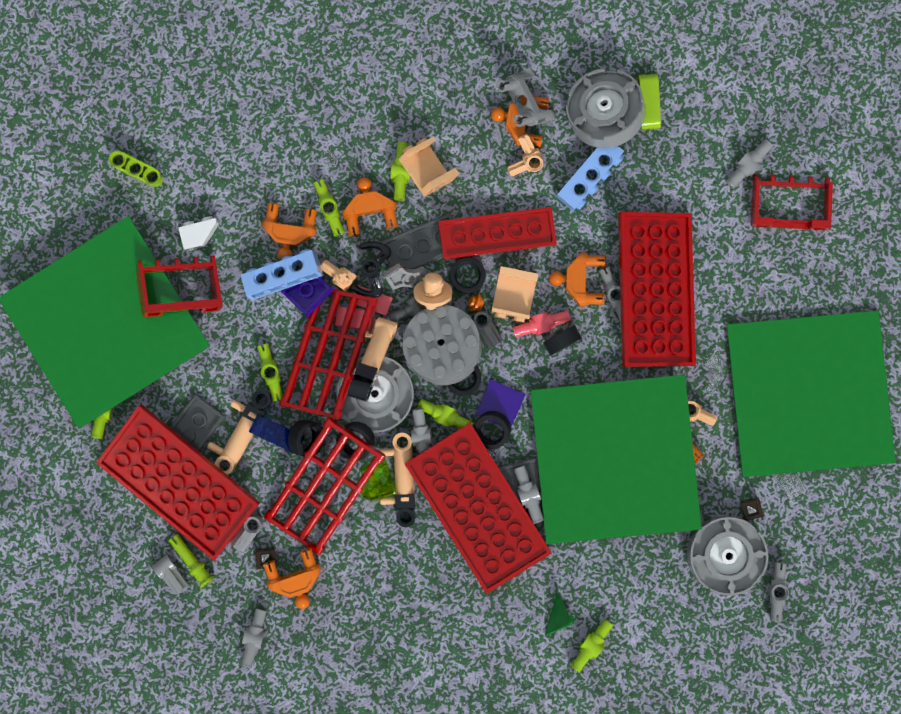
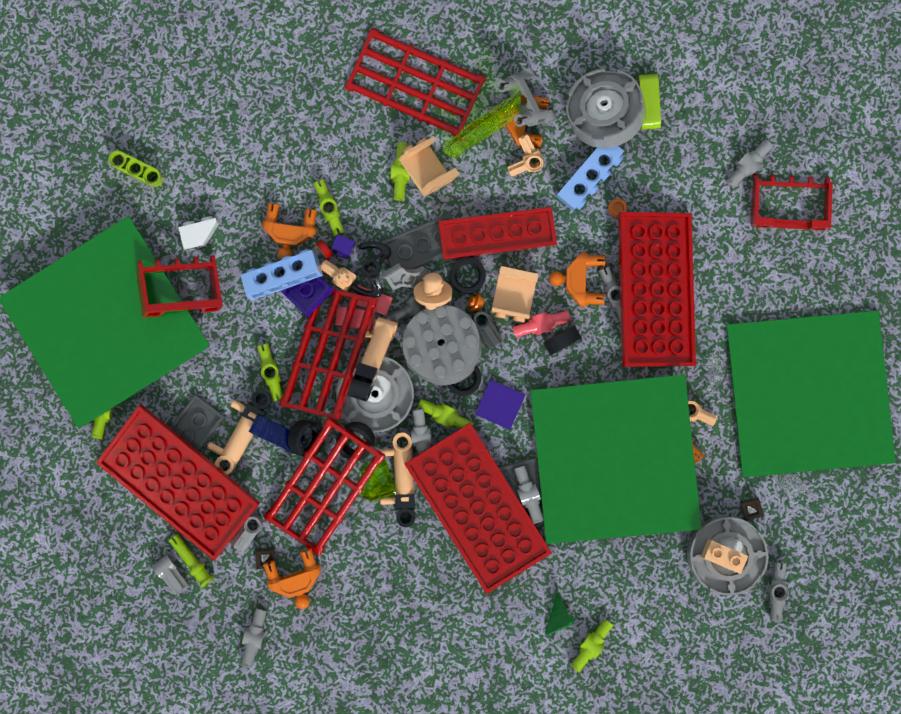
(324, 249): none -> red tile
(343, 246): none -> dark purple plate
(368, 203): orange connector -> none
(401, 66): none -> red door
(483, 126): none -> clear neon green wedge
(500, 418): black tyre -> none
(617, 206): none -> orange plate
(724, 556): none -> light nougat brick

